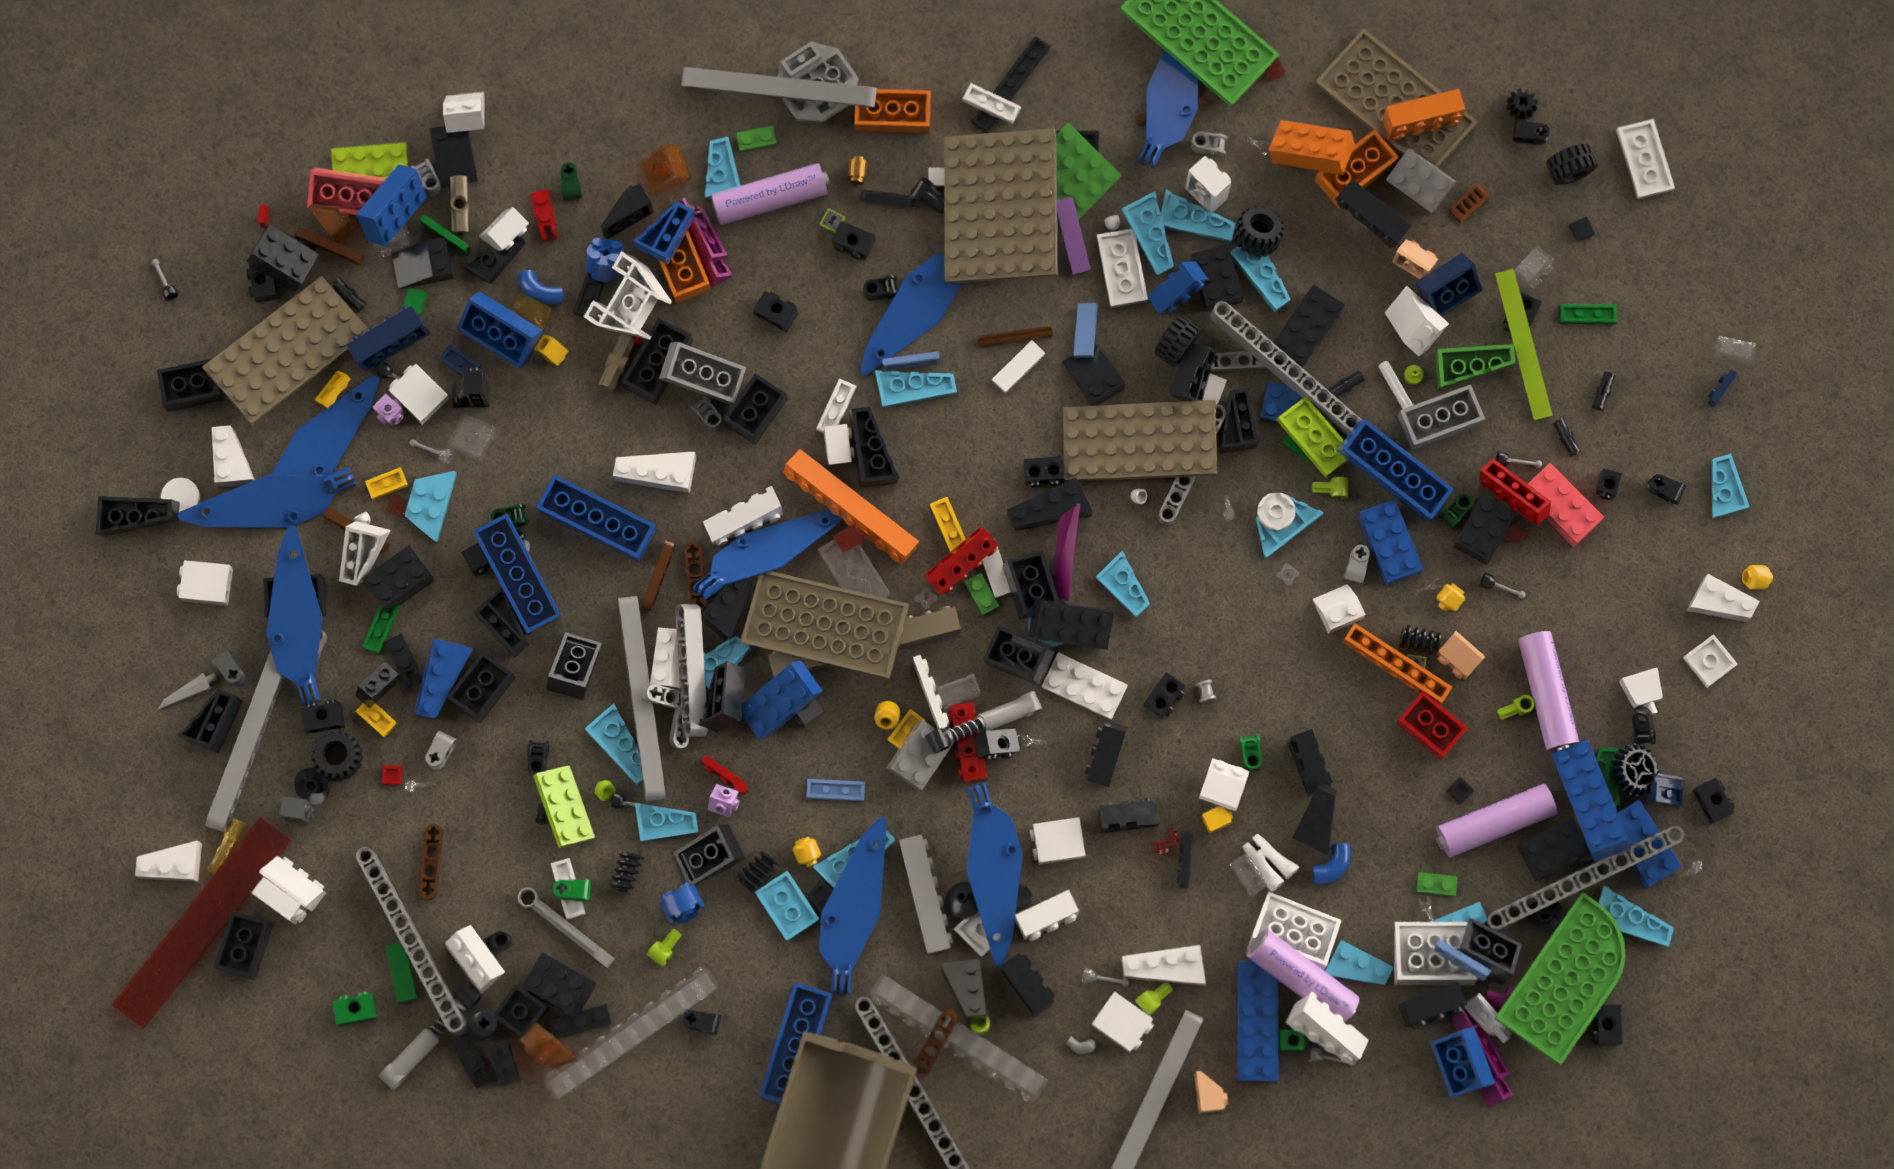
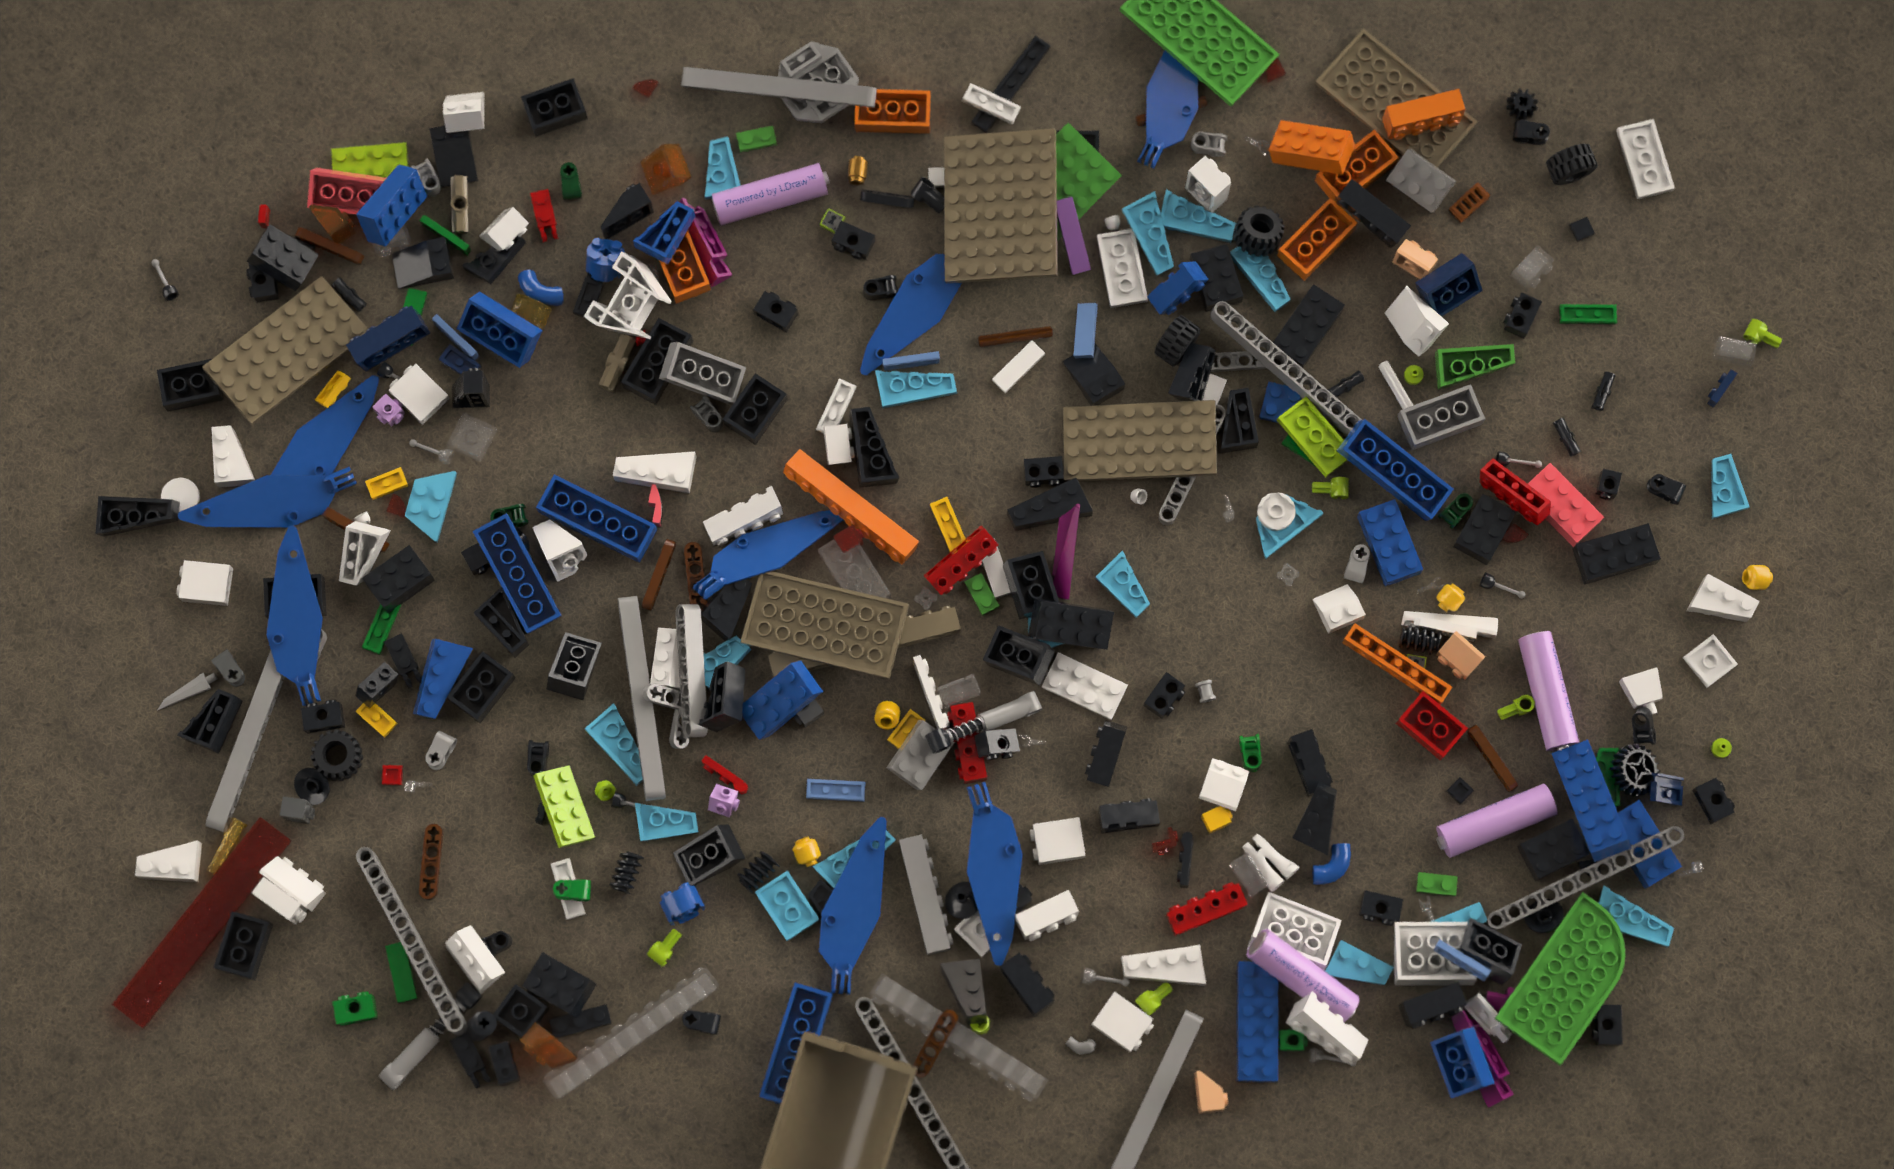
(455, 337): none -> medium blue tile
(551, 350): yellow brick -> none
(554, 107): none -> black brick
(560, 549): none -> white slope
(566, 928): light grey piece -> none
(645, 87): none -> clear red tile
(655, 501): none -> coral slope
(1206, 909): none -> red brick
(1317, 239): none -> orange brick
(1392, 906): none -> black brick
(1447, 624): none -> white wedge
(1492, 758): none -> reddish brown beam
(1523, 344): lime tile -> none
(1616, 553): none -> black brick
(1718, 751): none -> lime tile
(1758, 332): none -> lime axle

